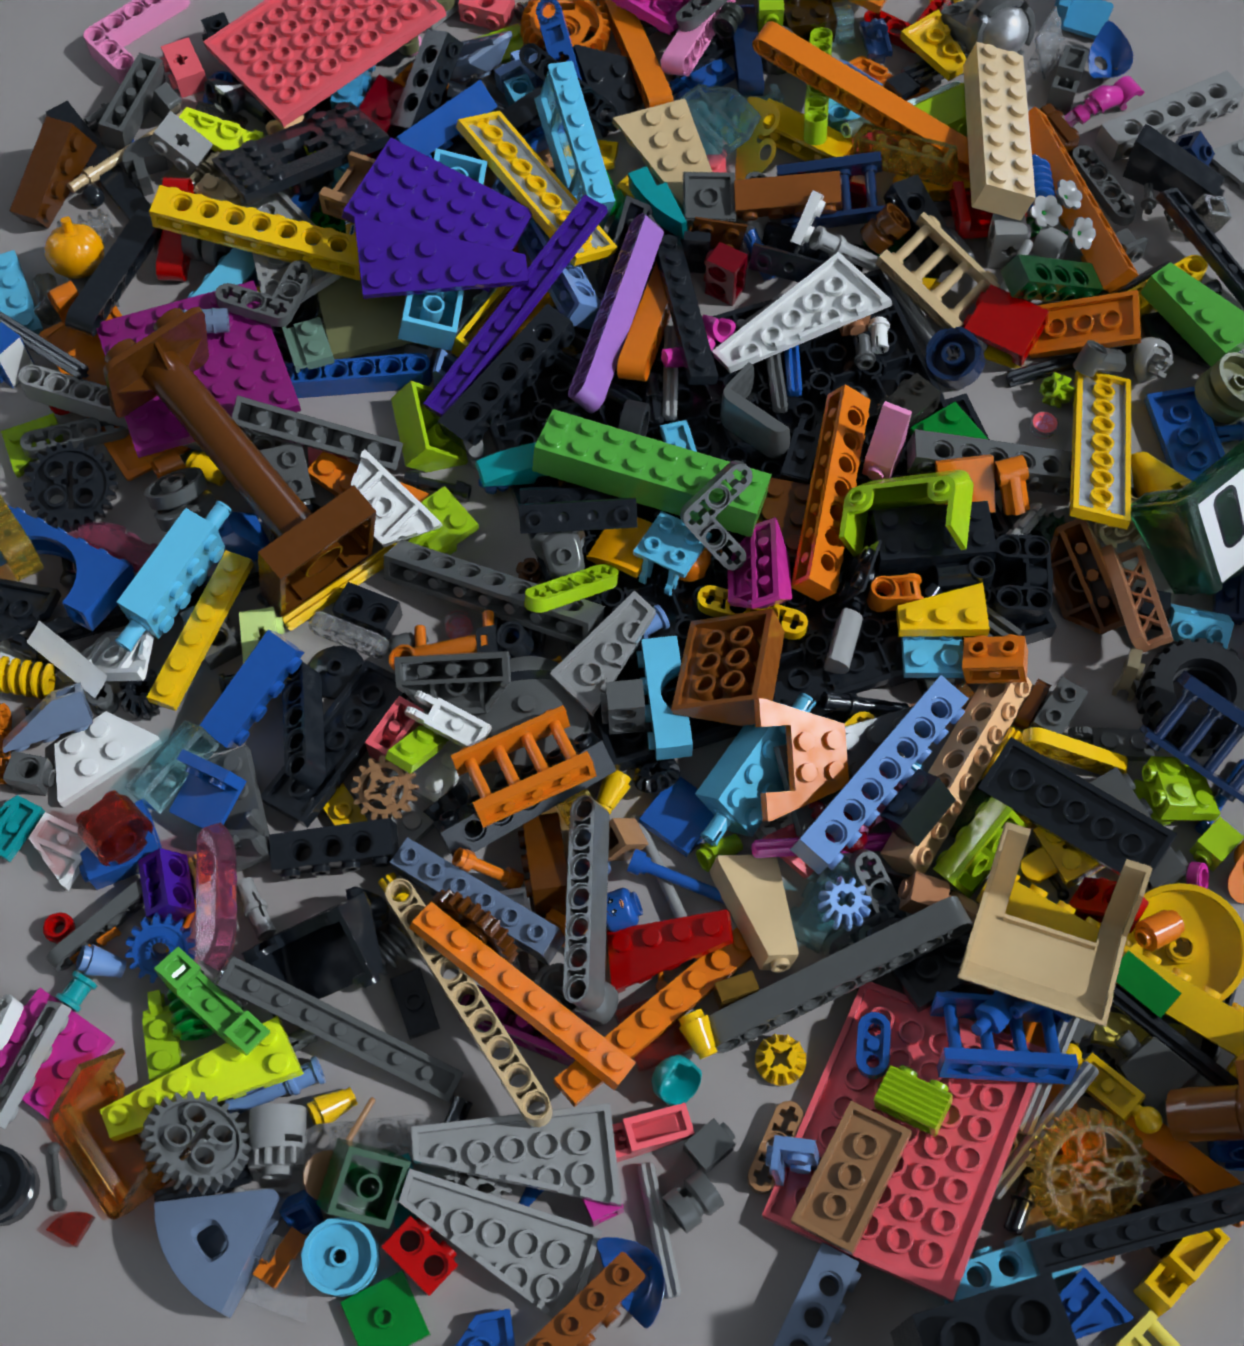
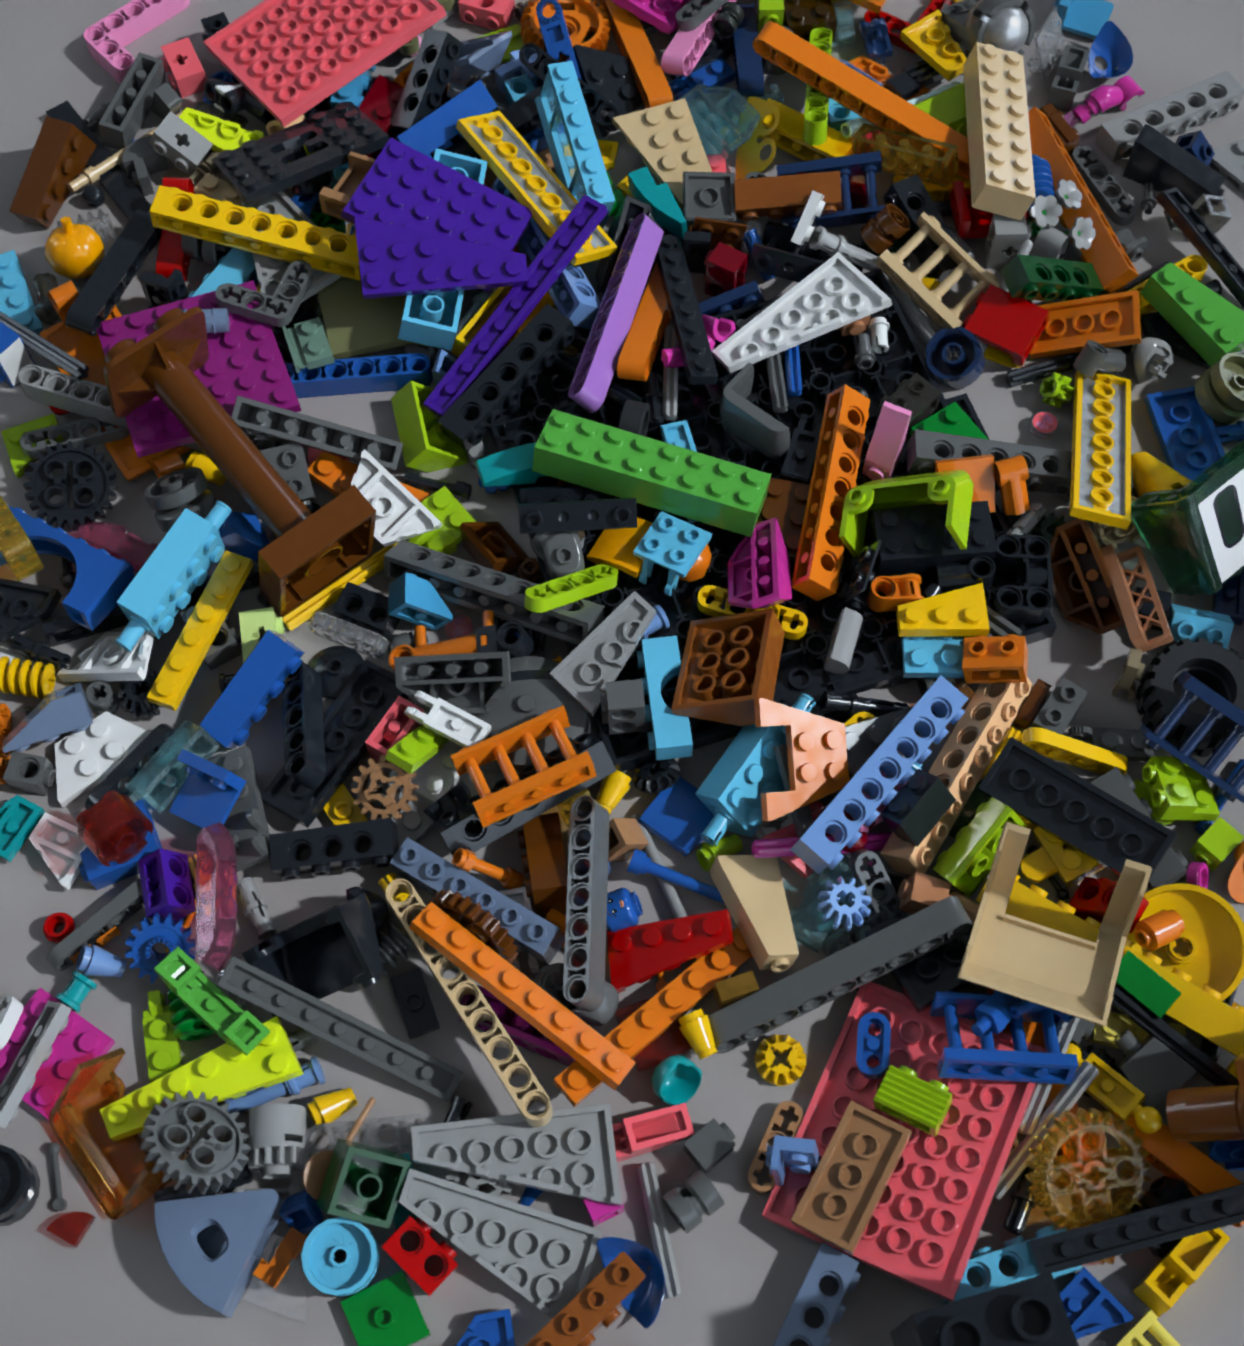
(67, 659): white sticker -> none
(130, 765): none -> black beam
(161, 290): none -> black bracket
(417, 602): none -> dark azure slope
(492, 546): none -> reddish brown slope
(707, 518): dark grey beam -> none
(733, 299): none -> dark blue wing

